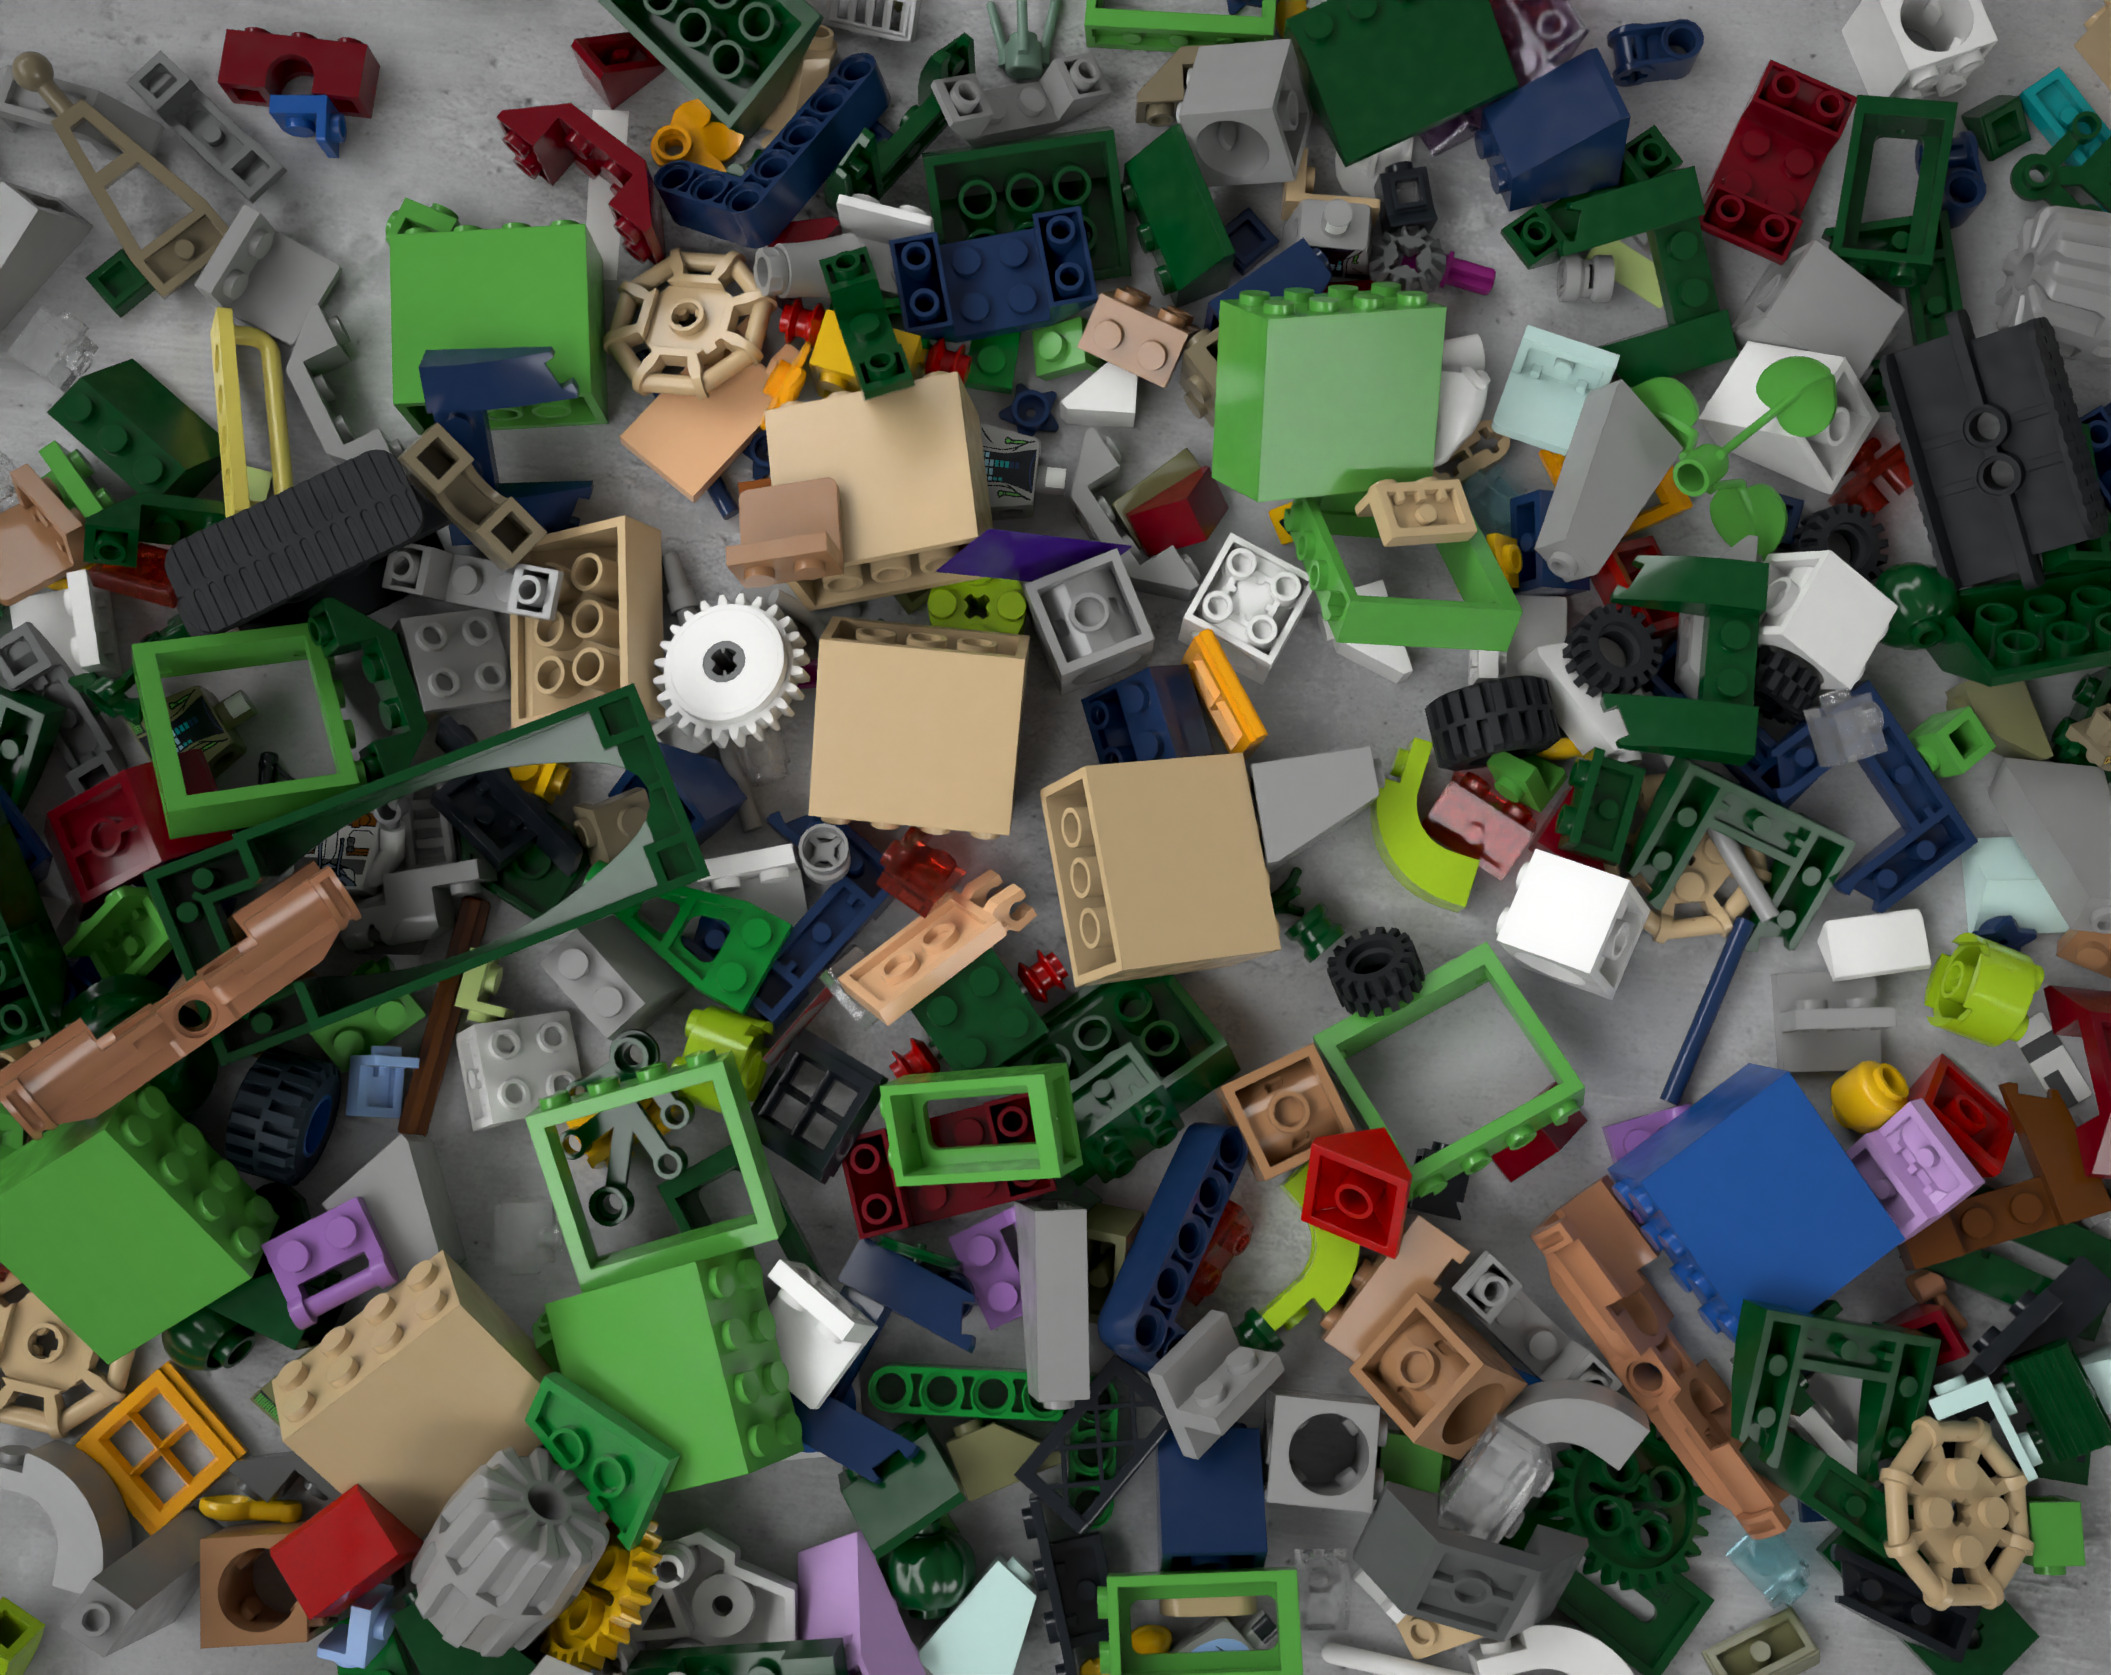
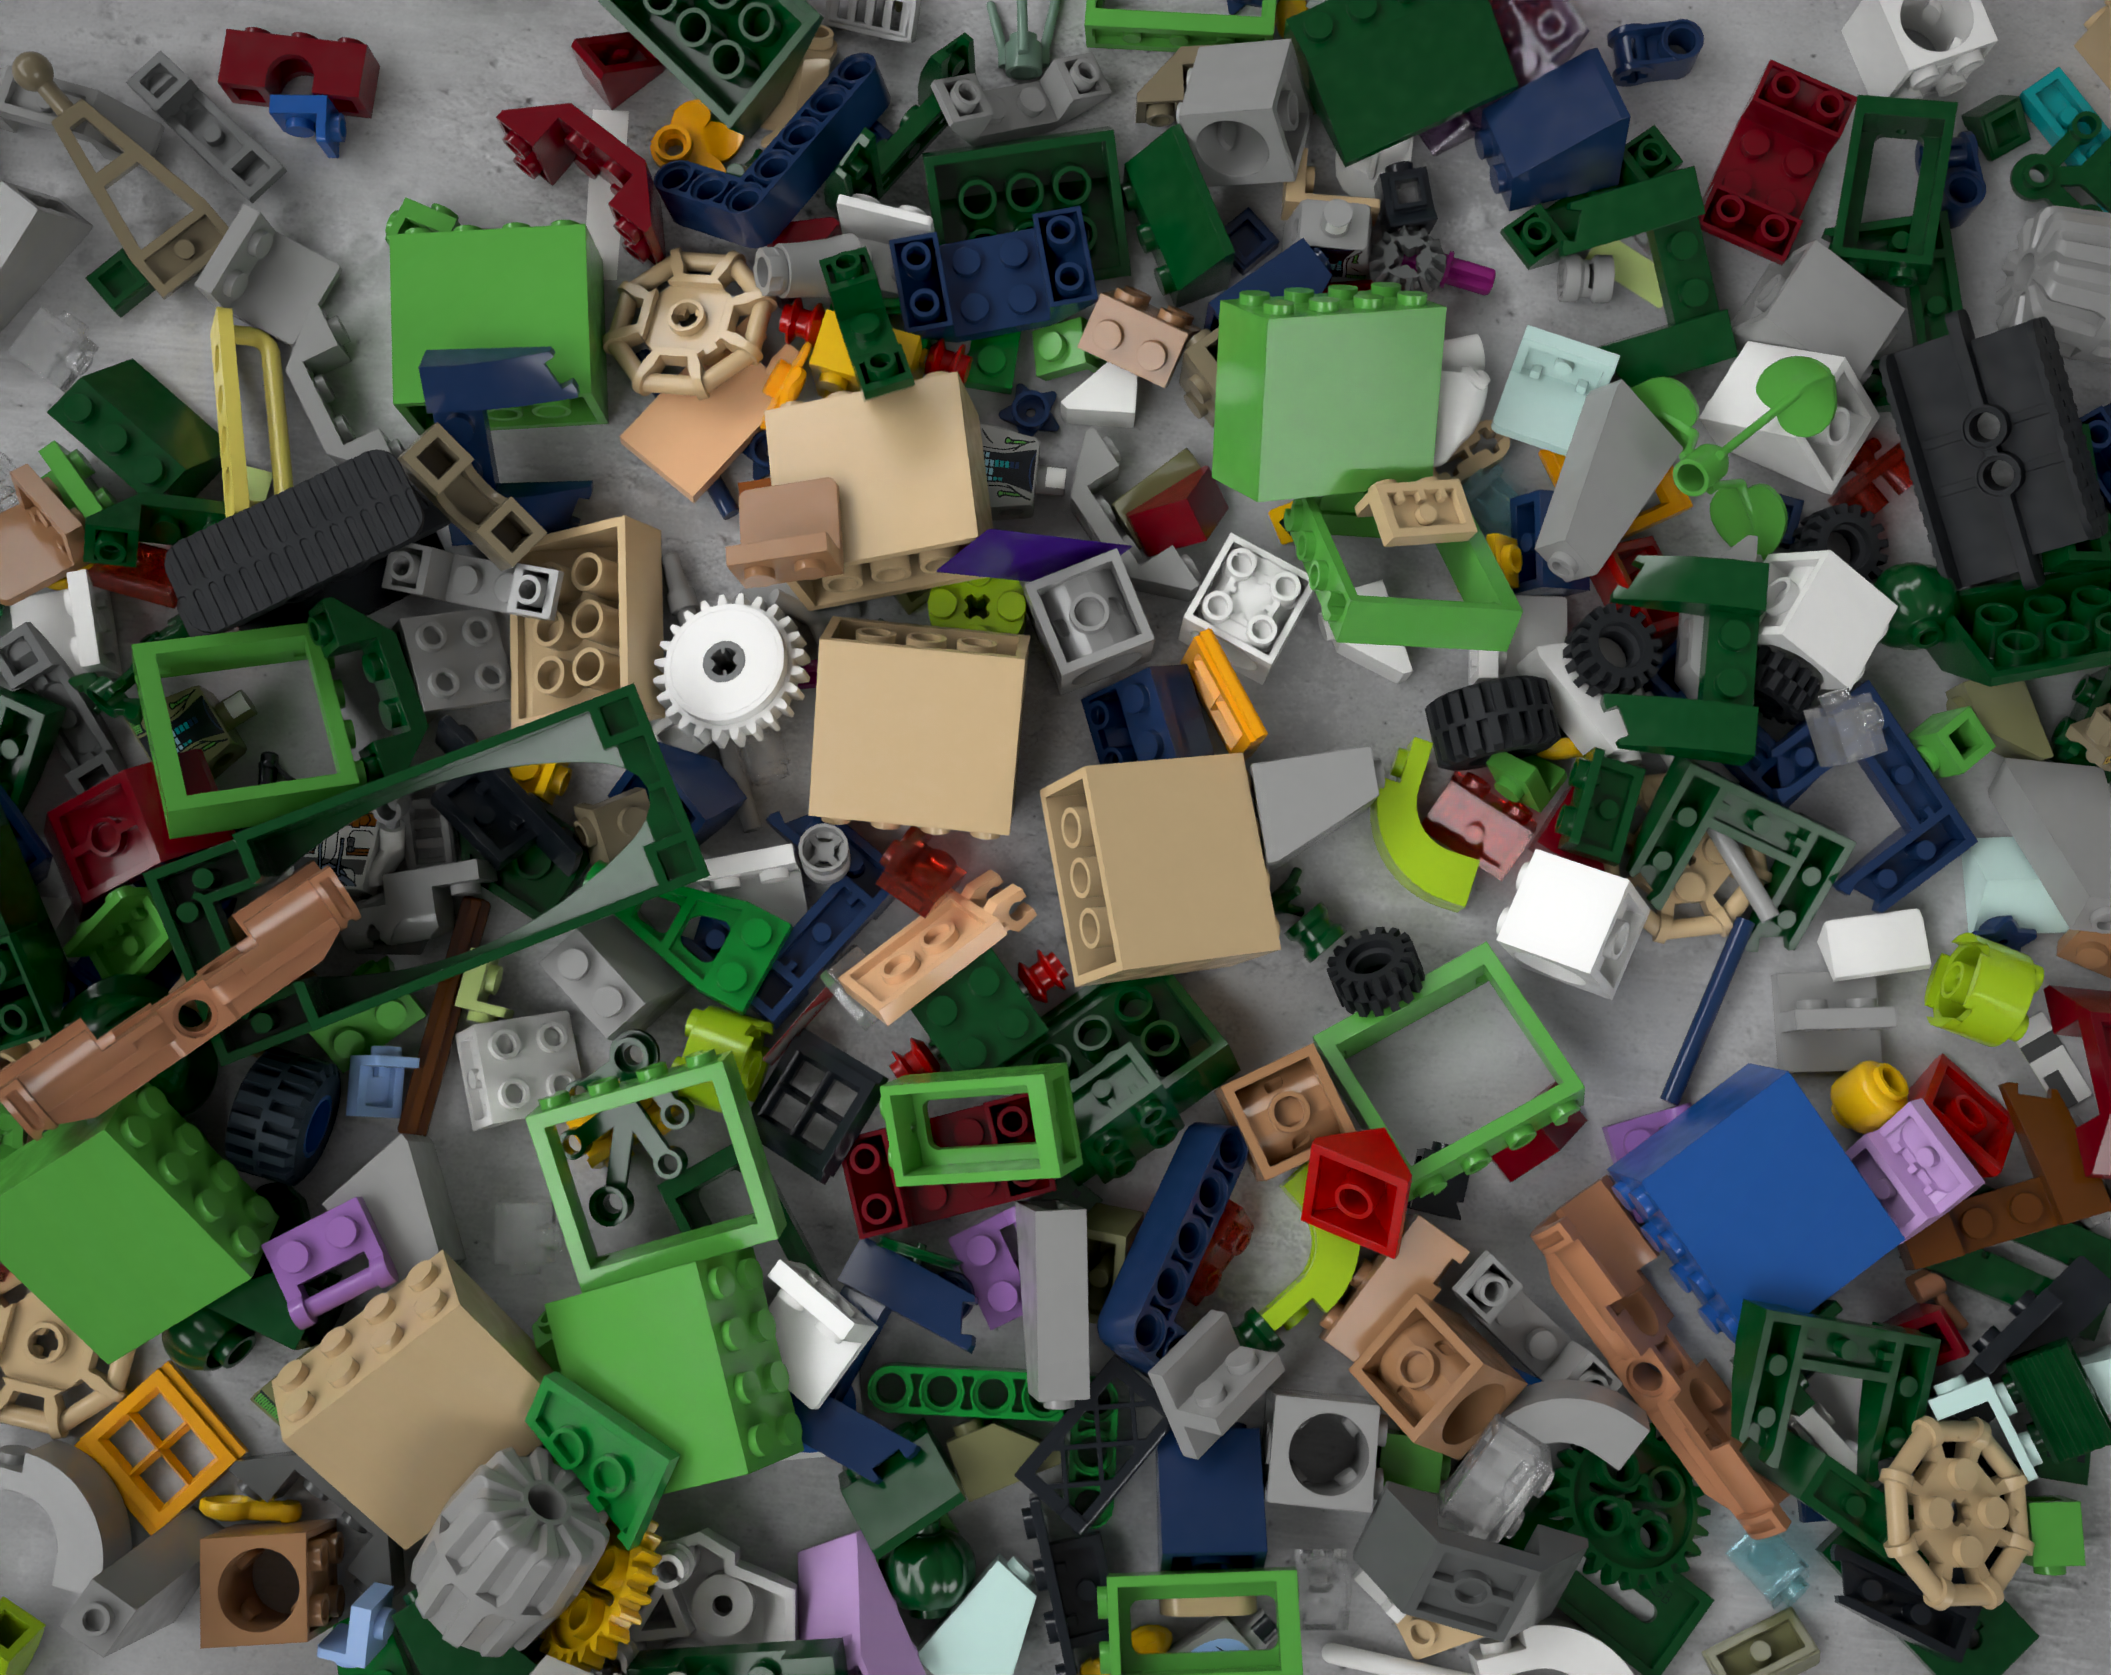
(343, 1553): red slope -> none

